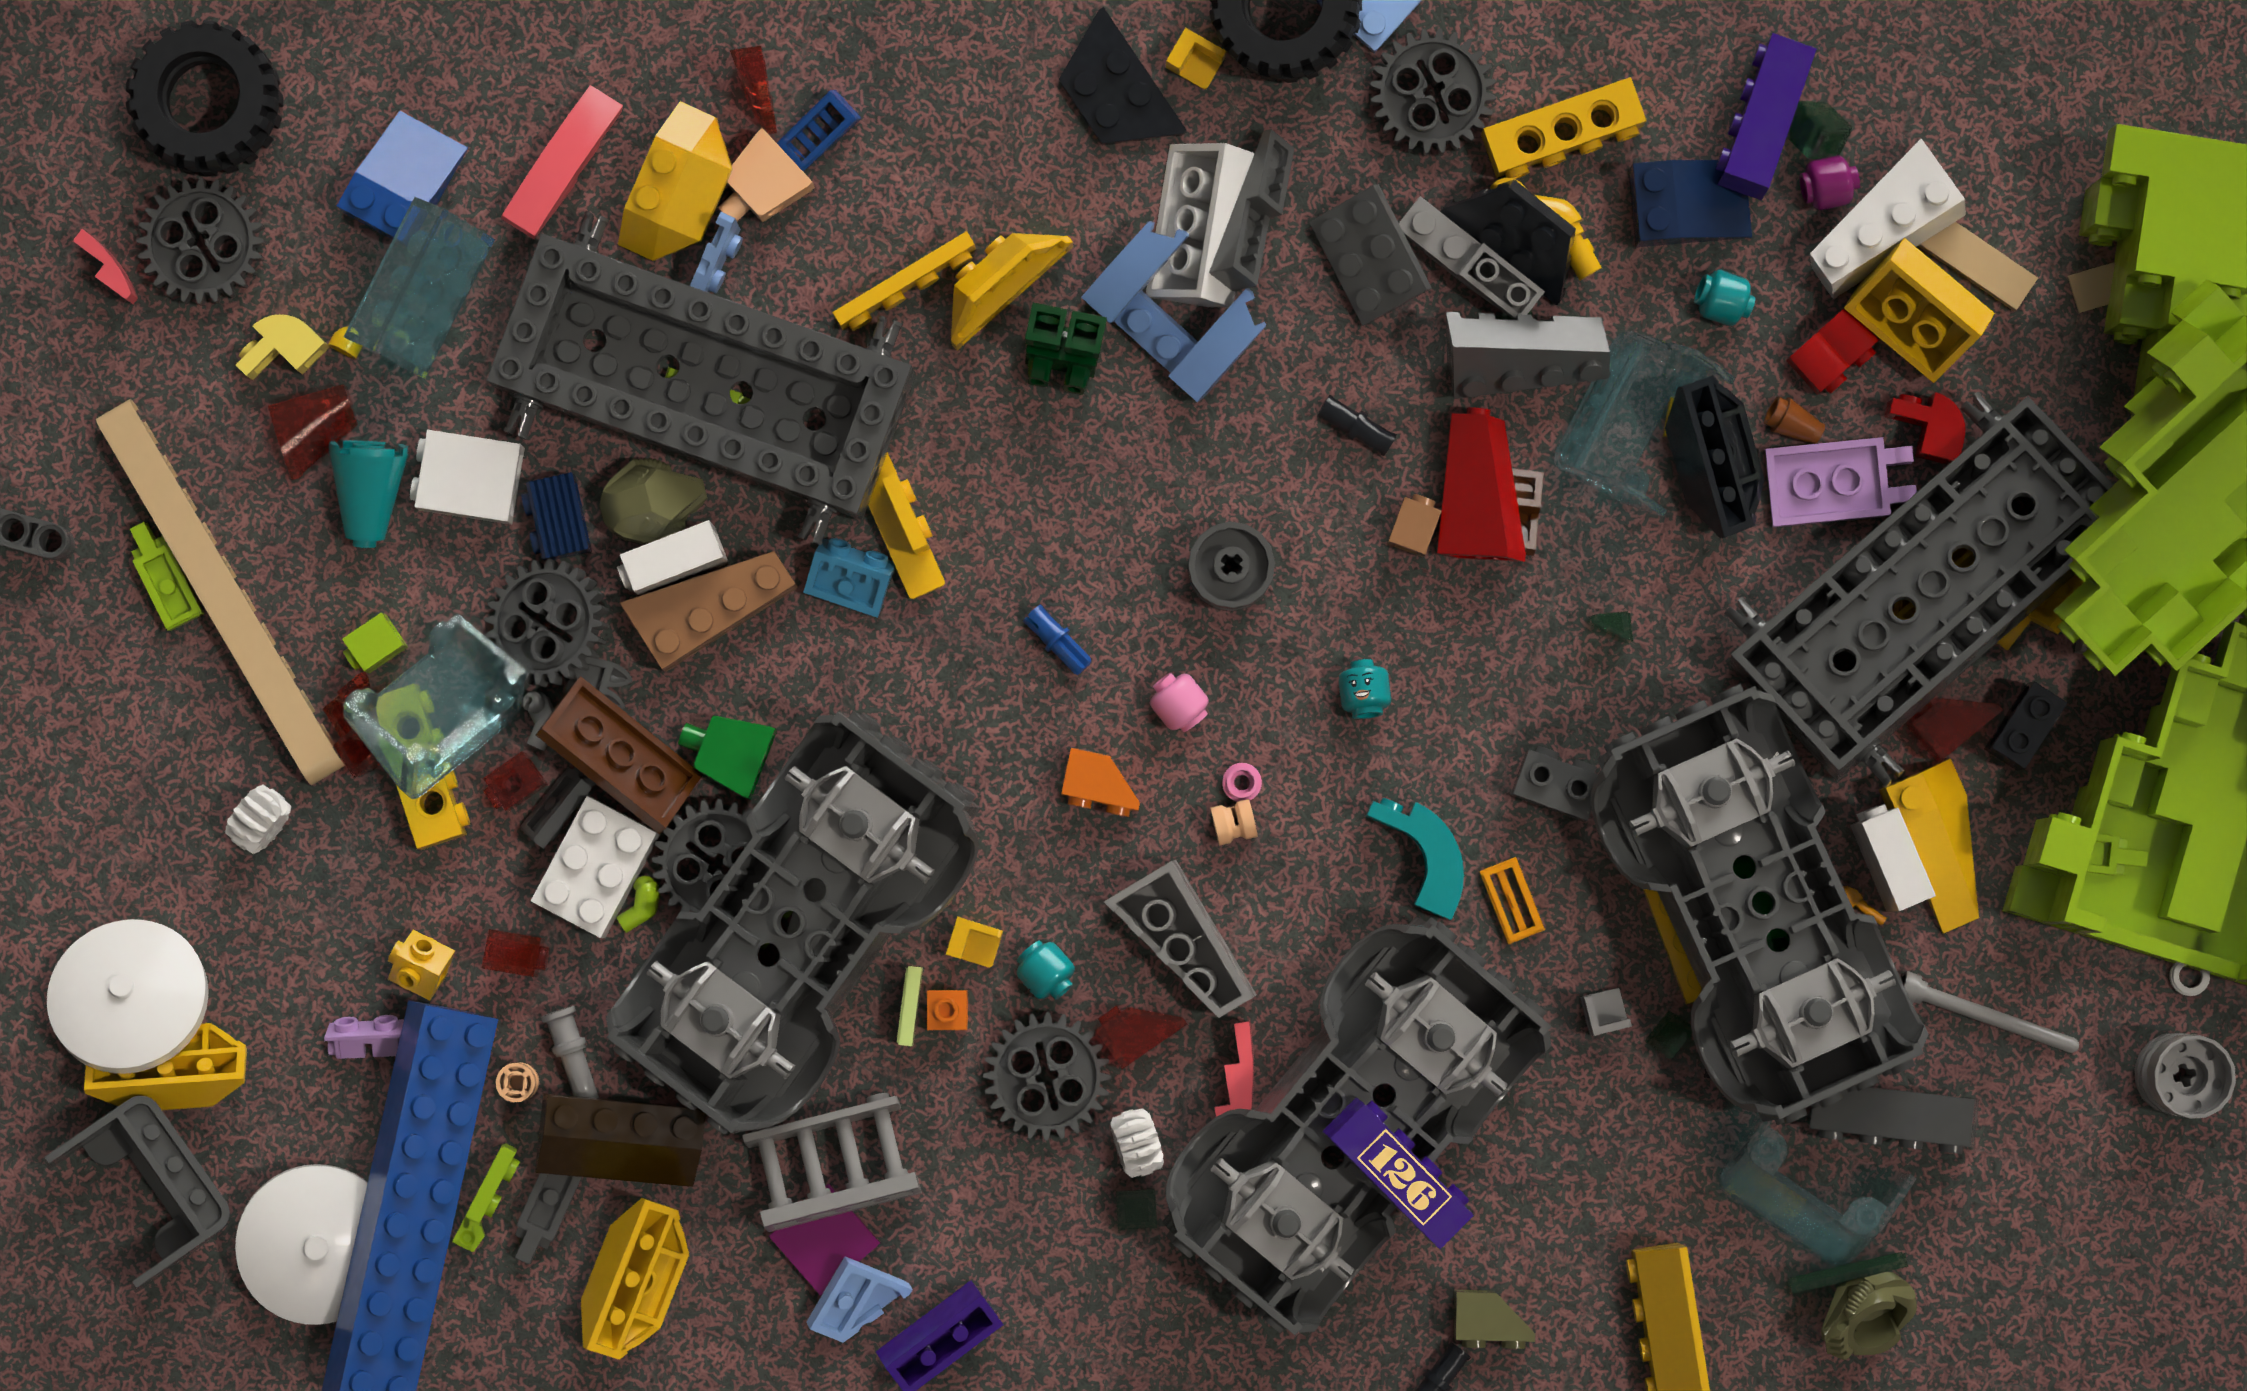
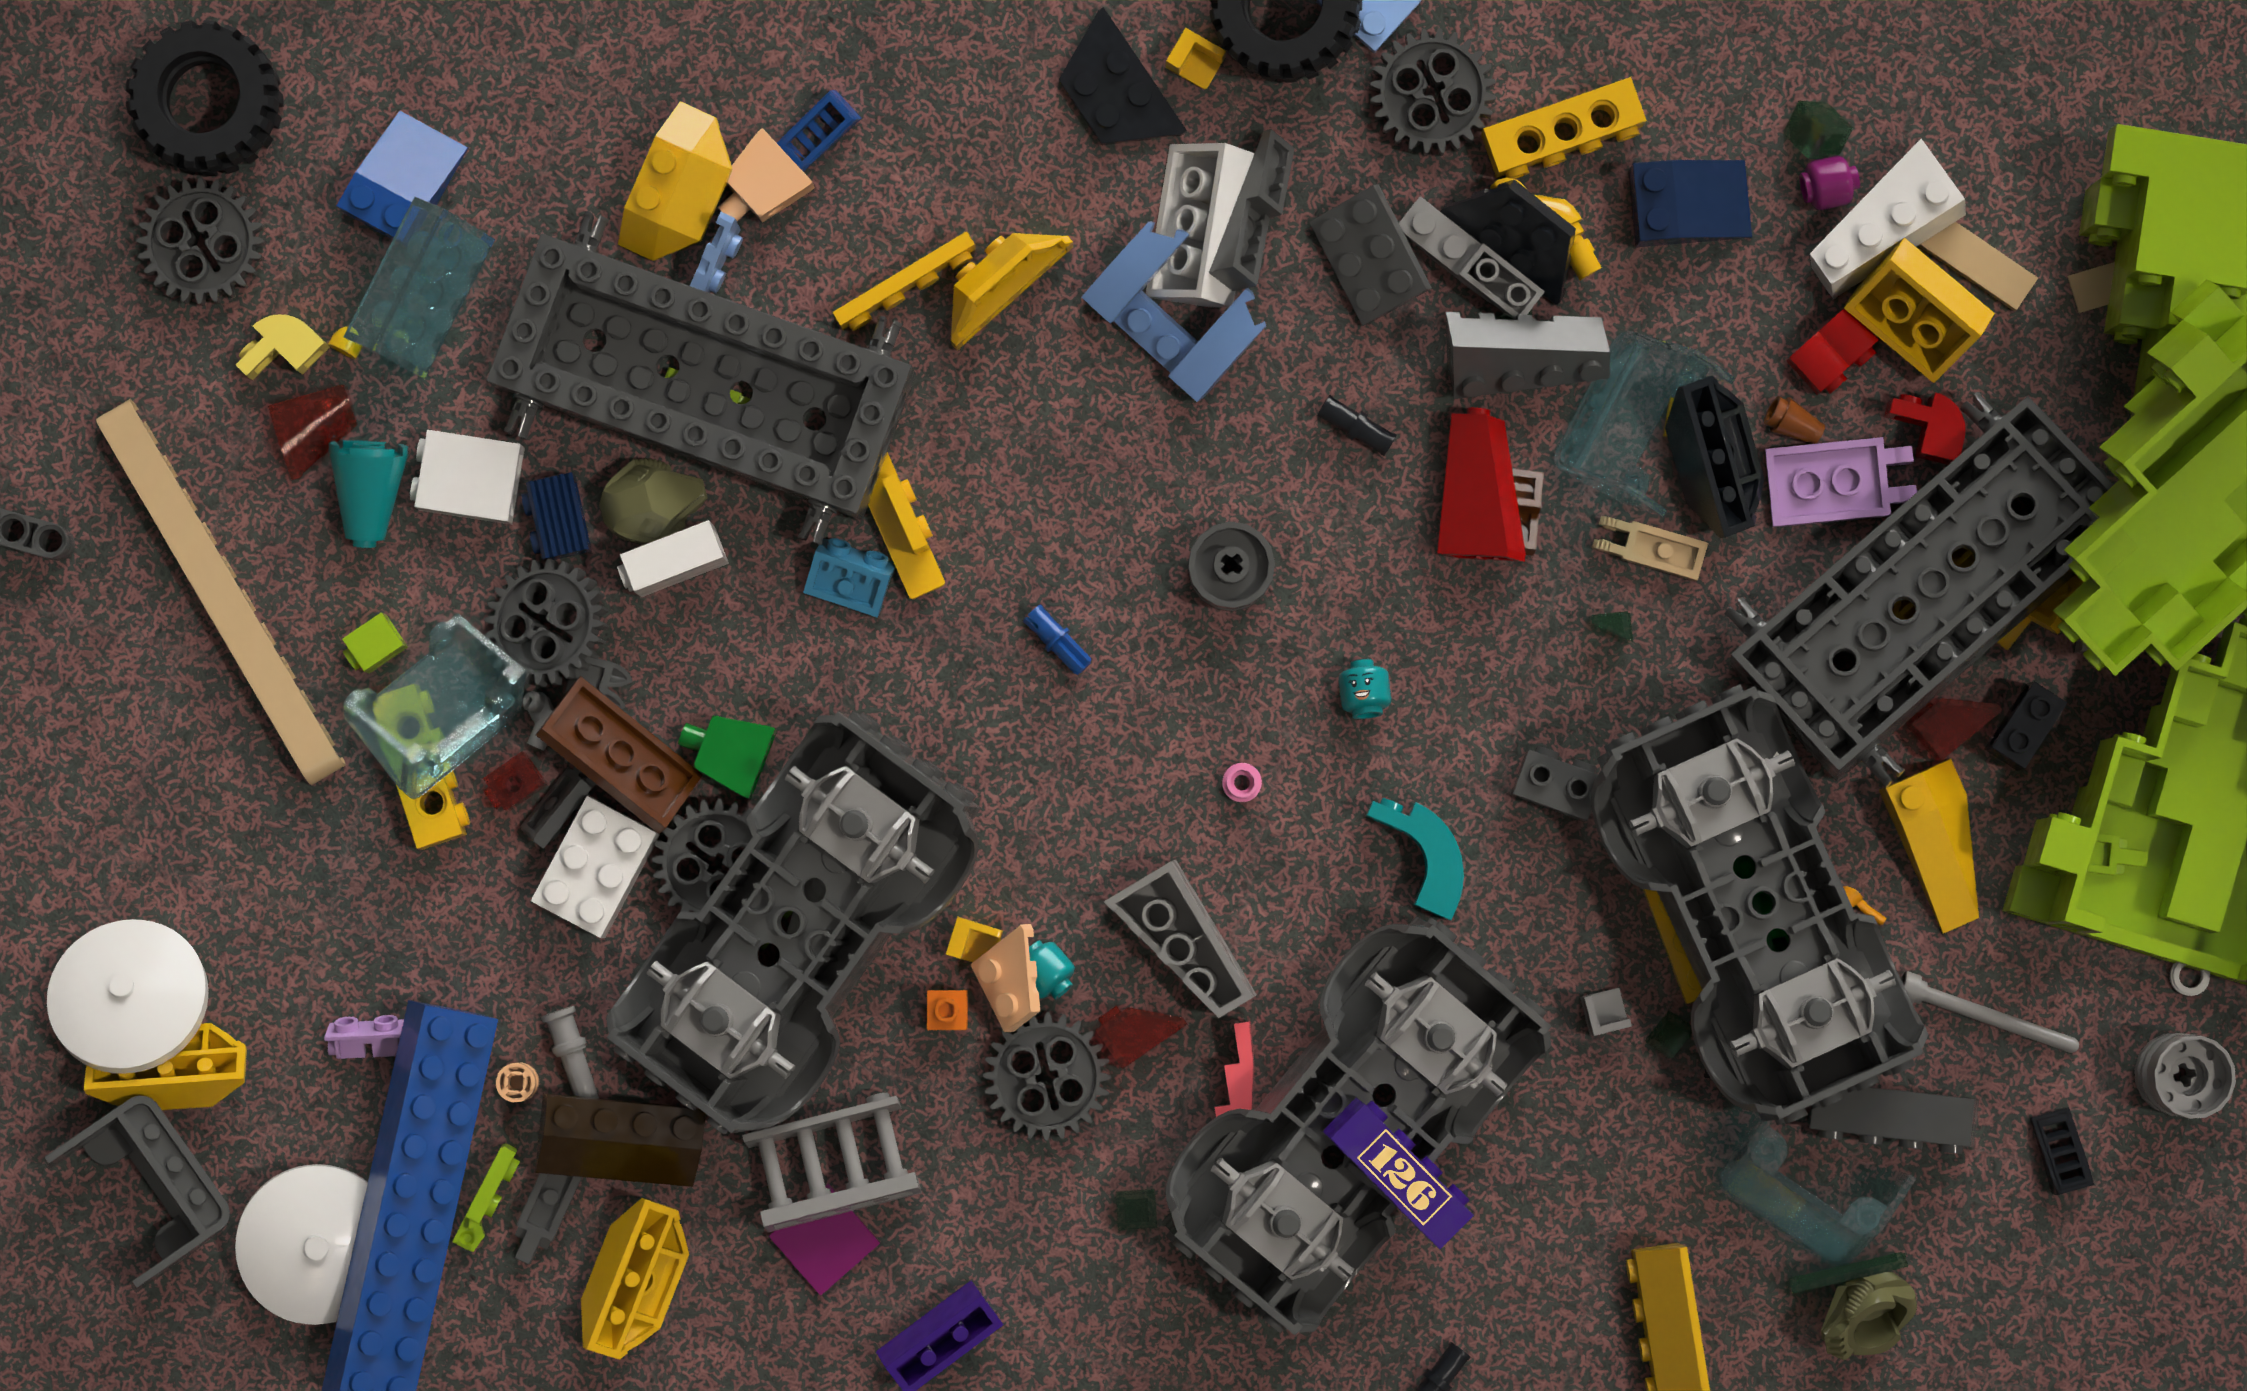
(111, 272): coral slope -> none
(164, 579): lime hinge -> none
(258, 819): white gear -> none
(350, 747): clear red slope -> none
(420, 964): yellow brick -> none
(515, 953): clear red slope -> none
(562, 162): coral slope -> none
(644, 906): lime arm -> none
(702, 609): medium nougat wedge -> none
(754, 84): clear red slope -> none
(854, 1299): light blue wing -> none
(909, 1006): yellowish green tile -> none
(1010, 979): none -> light nougat wing
(1061, 347): dark green hips -> none
(1097, 779): orange slope -> none
(1137, 1142): white gear -> none
(1179, 702): bright pink head -> none
(1225, 826): light nougat wheel -> none
(1414, 525): medium nougat brick -> none
(1487, 1317): olive slope -> none
(1499, 870): light orange tile -> none
(1655, 548): none -> tan hinge
(1724, 297): teal head -> none
(1766, 116): dark purple brick -> none
(1892, 858): white brick -> none
(2052, 1170): none -> black slope

